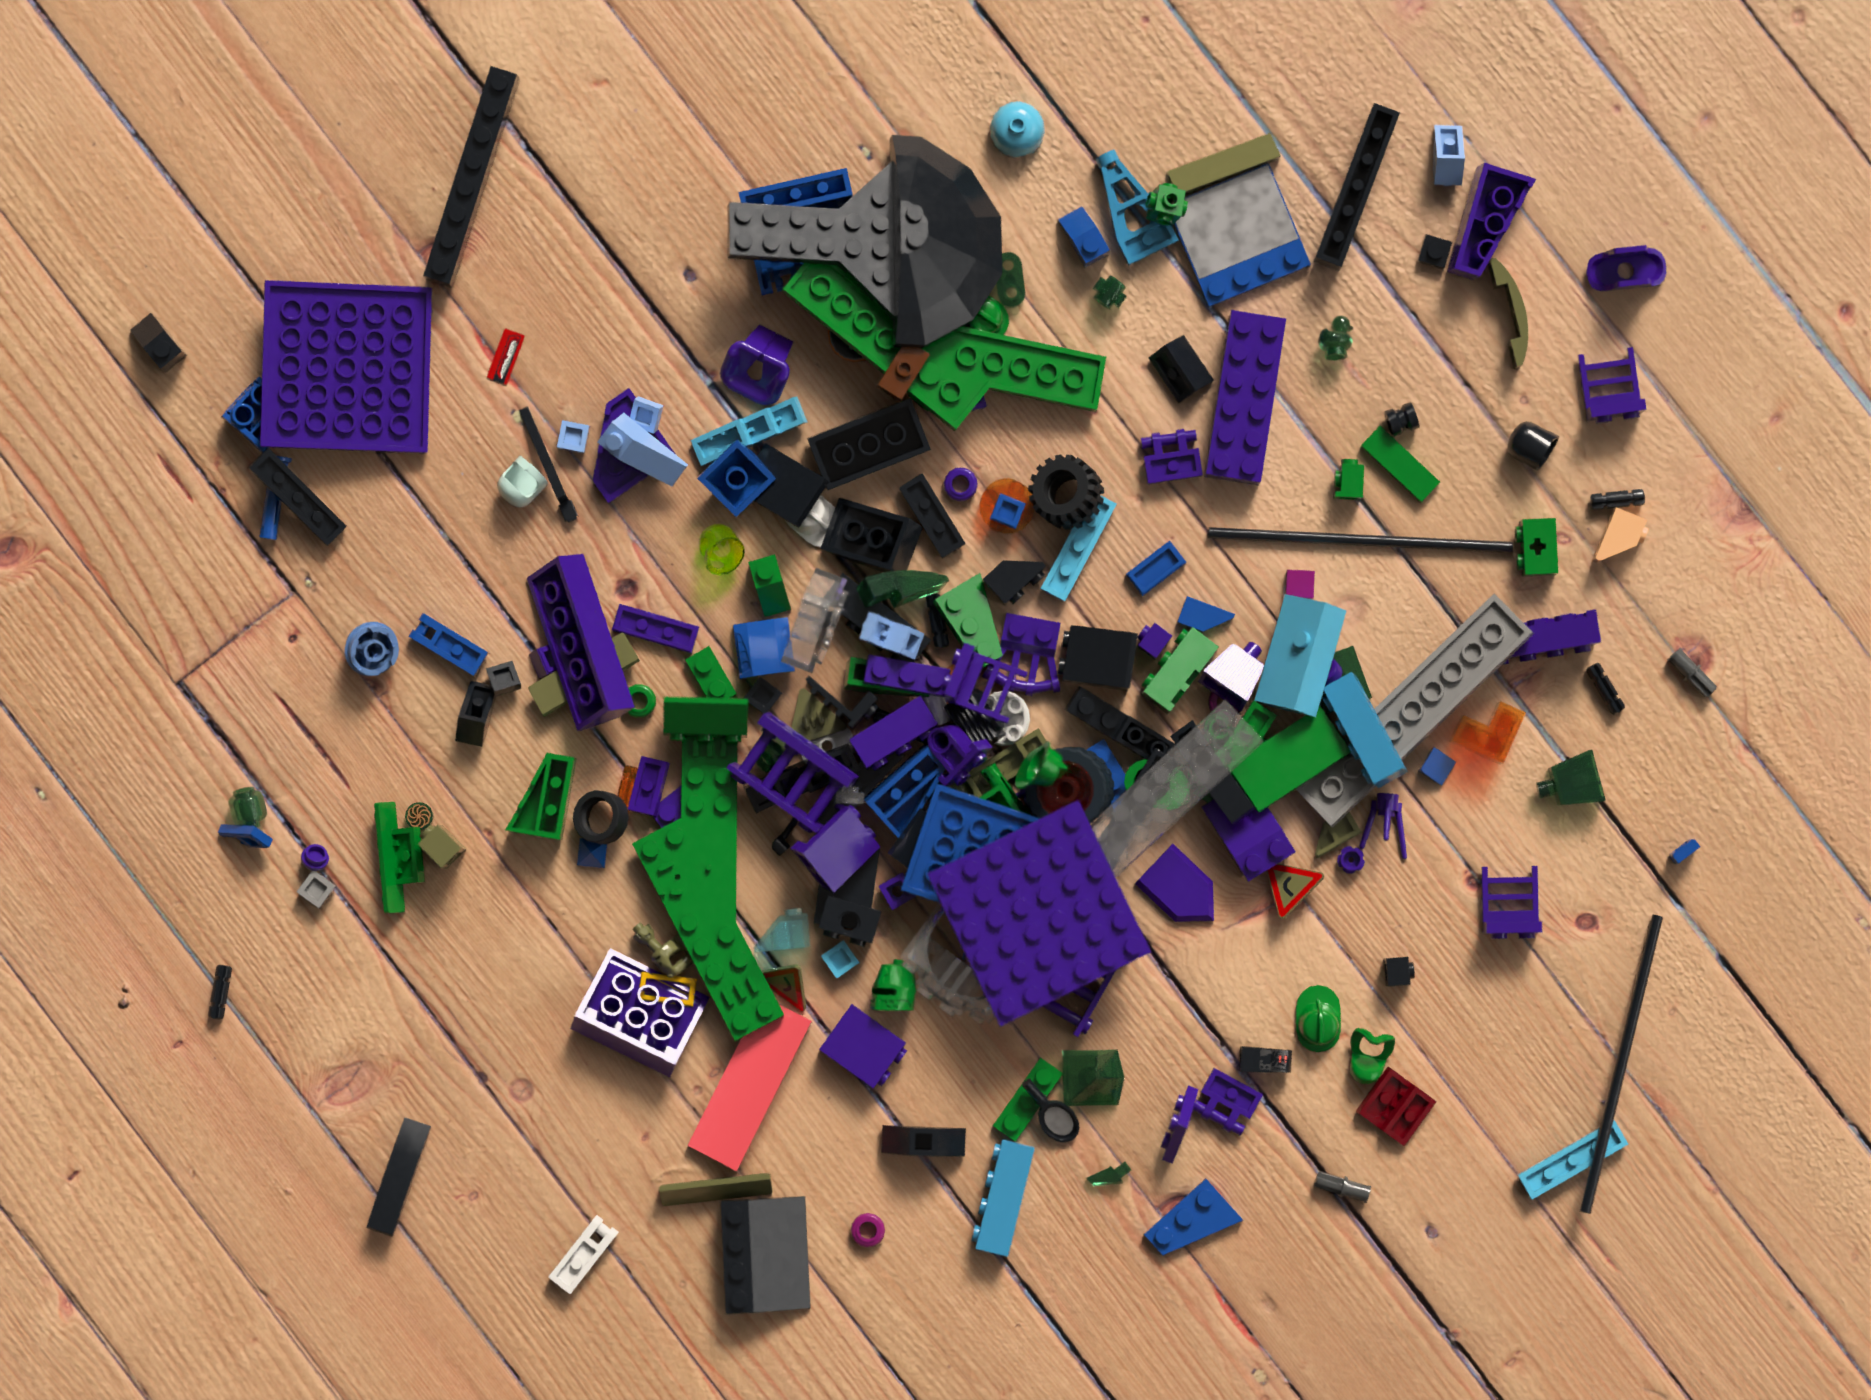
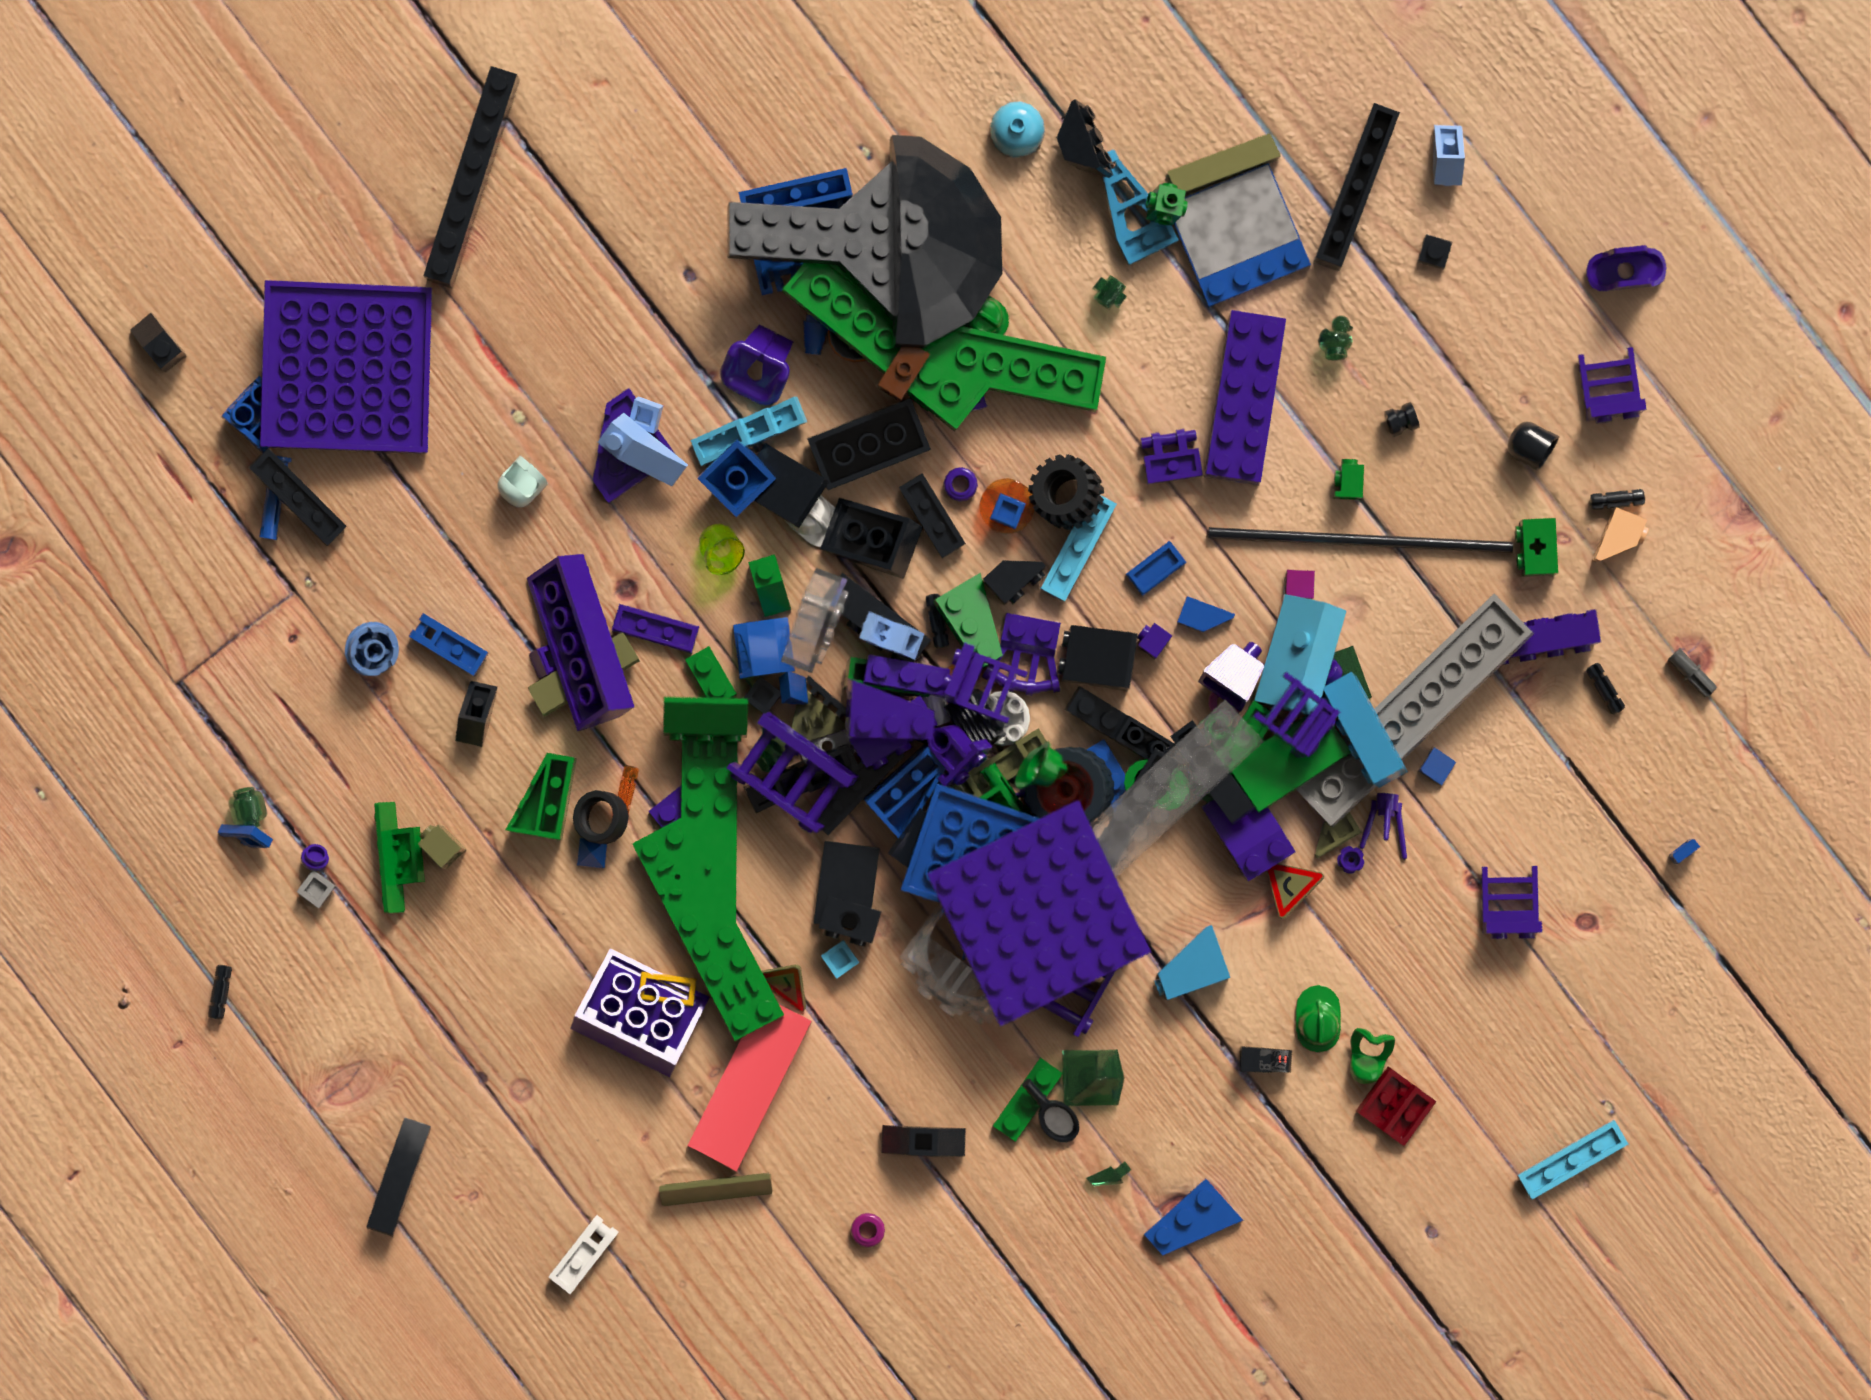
(419, 815): tile -> none
(503, 678): black plate -> none
(505, 356): sticker -> none
(566, 506): black piece -> none
(573, 436): light blue plate -> none
(648, 786): dark purple plate -> none
(651, 701): green piece -> none
(663, 953): olive piece -> none
(765, 1254): black slope -> none
(779, 844): black hand -> none
(786, 932): clear light blue slope -> none
(793, 689): none -> blue slope
(814, 335): none -> blue cone
(837, 848): dark purple panel -> none
(850, 795): clear plate -> none
(864, 1047): dark purple panel -> none
(883, 715): none -> dark purple wedge
(886, 889): dark purple plate -> none
(893, 988): green helmet -> none
(900, 586): clear green slope -> none
(1004, 1197): dark azure brick -> none
(1011, 279): clear green plate -> none
(1082, 141): none -> black slope
(1084, 236): blue slope -> none
(1178, 669): wedge -> none
(1178, 1124): dark purple plate -> none
(1179, 887): dark purple tile -> none
(1180, 368): black panel -> none
(1193, 967): none -> dark azure slope
(1231, 1094): dark purple plate -> none
(1312, 729): none -> dark purple plate
(1342, 1186): dark grey axle -> none
(1398, 971): black plate -> none
(1400, 464): green tile -> none
(1486, 217): dark purple wedge -> none
(1493, 739): clear orange brick -> none
(1502, 278): olive slope -> none
(1573, 781): clear green torso -> none
(1621, 1064): black piece -> none

